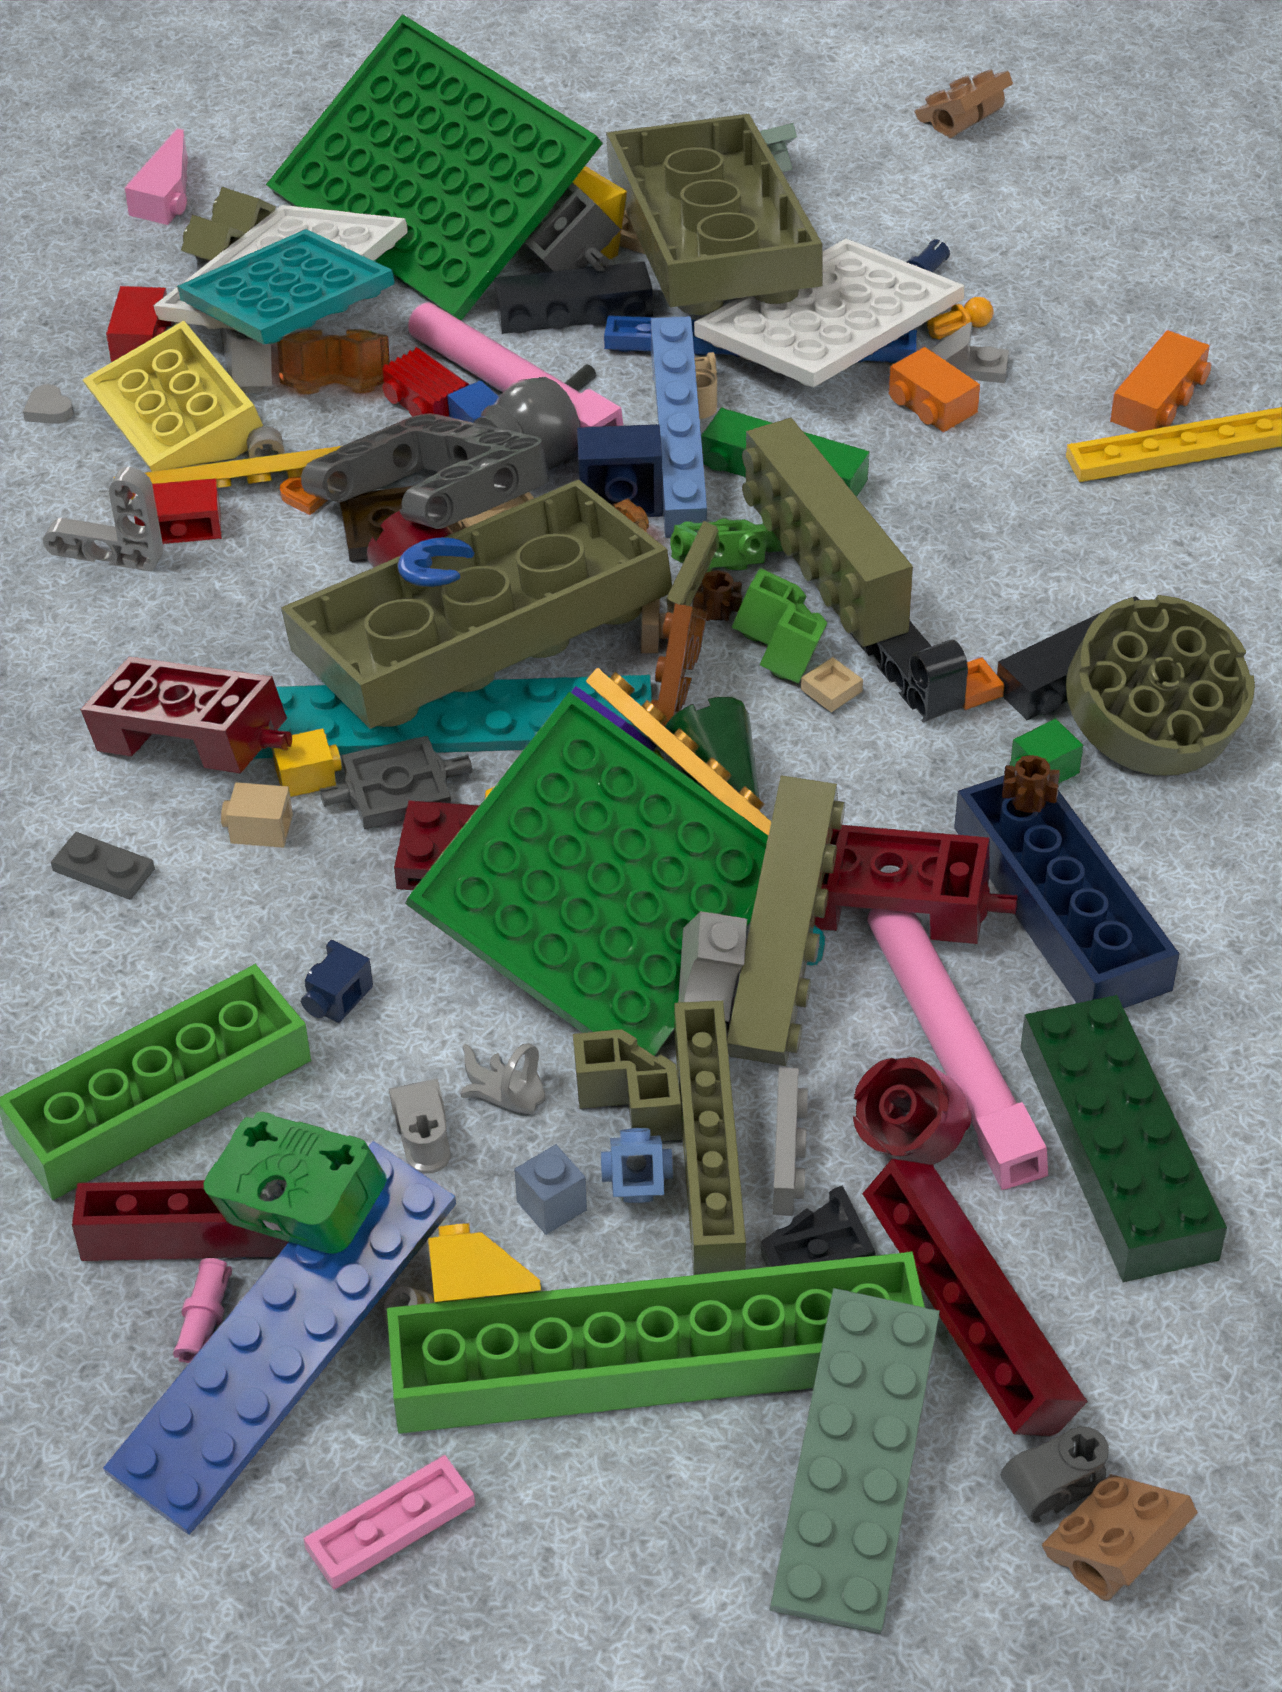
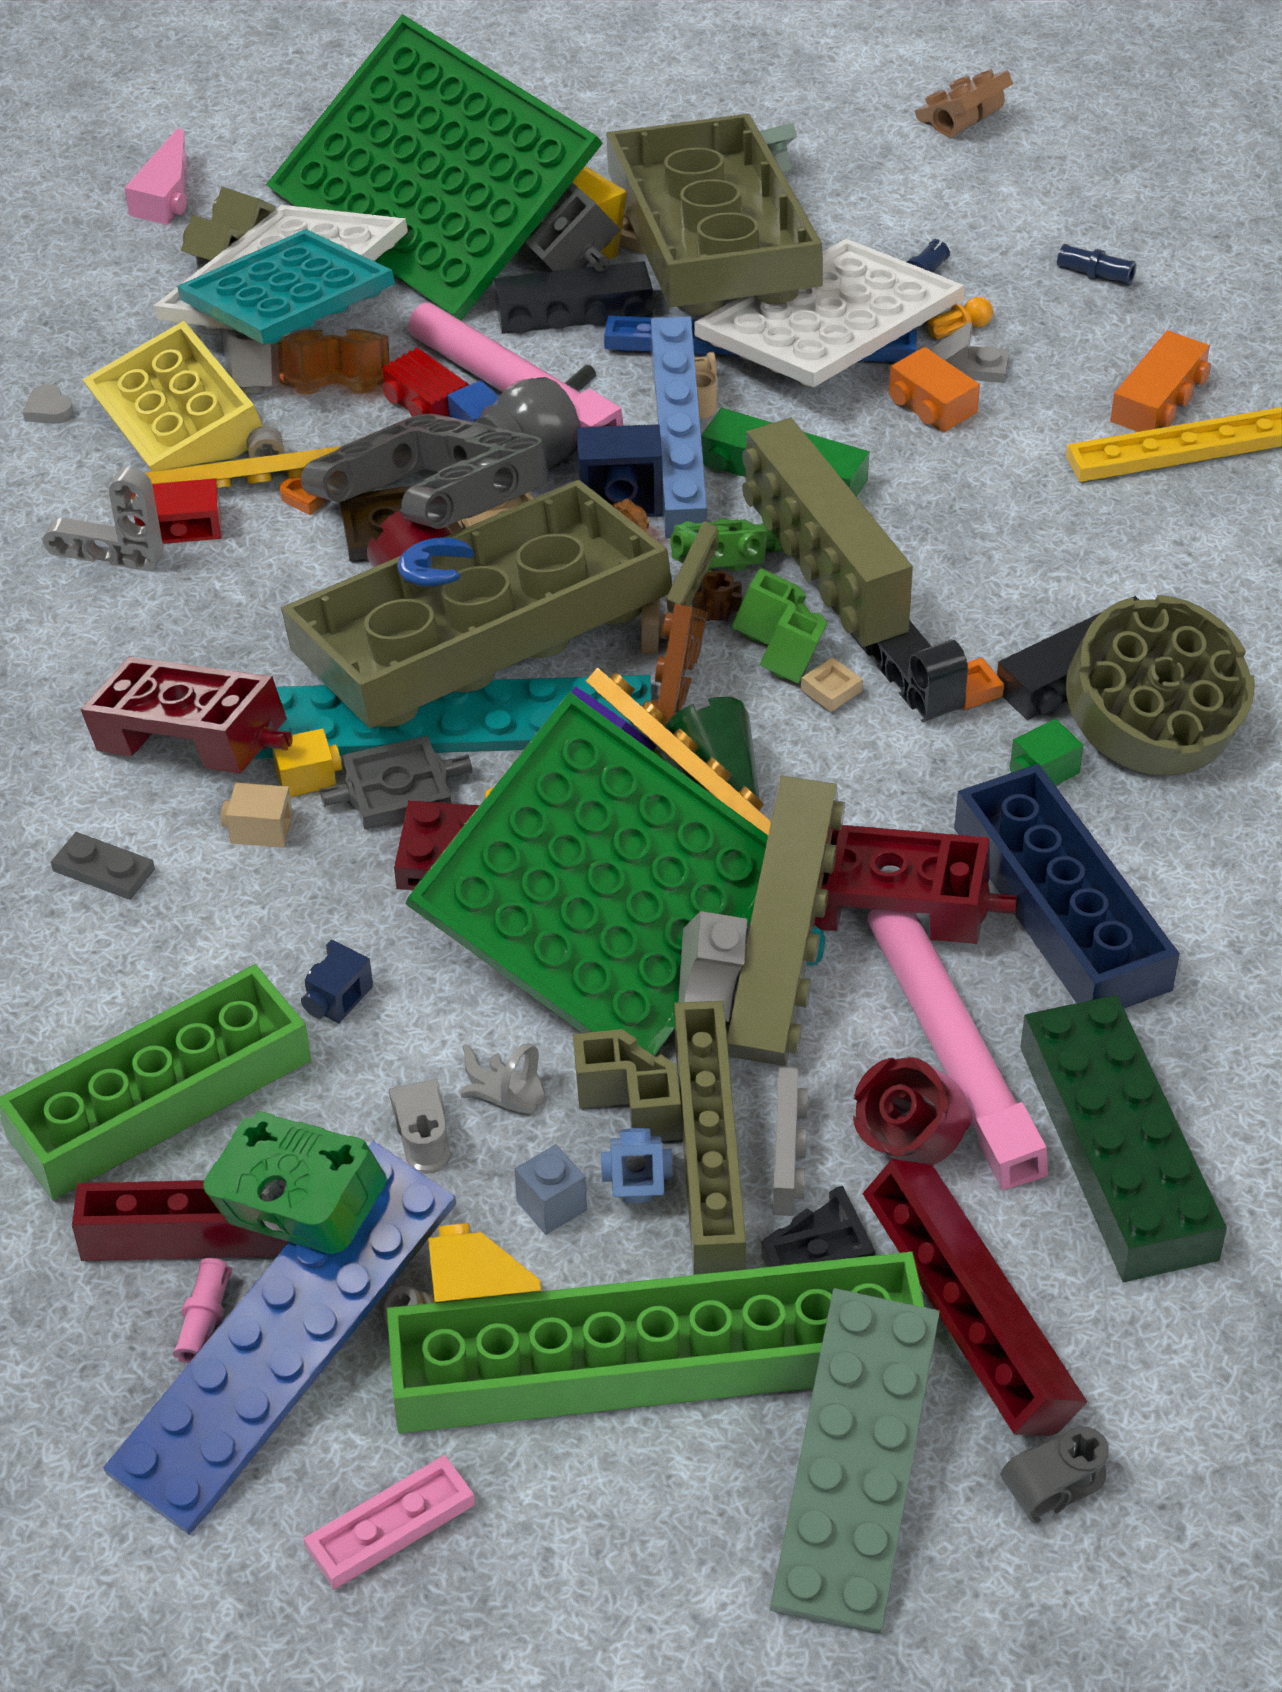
(134, 319): red brick -> none
(1030, 784): reddish brown gear -> none
(1096, 264): none -> dark blue pin
(1118, 1533): medium nougat plate -> none

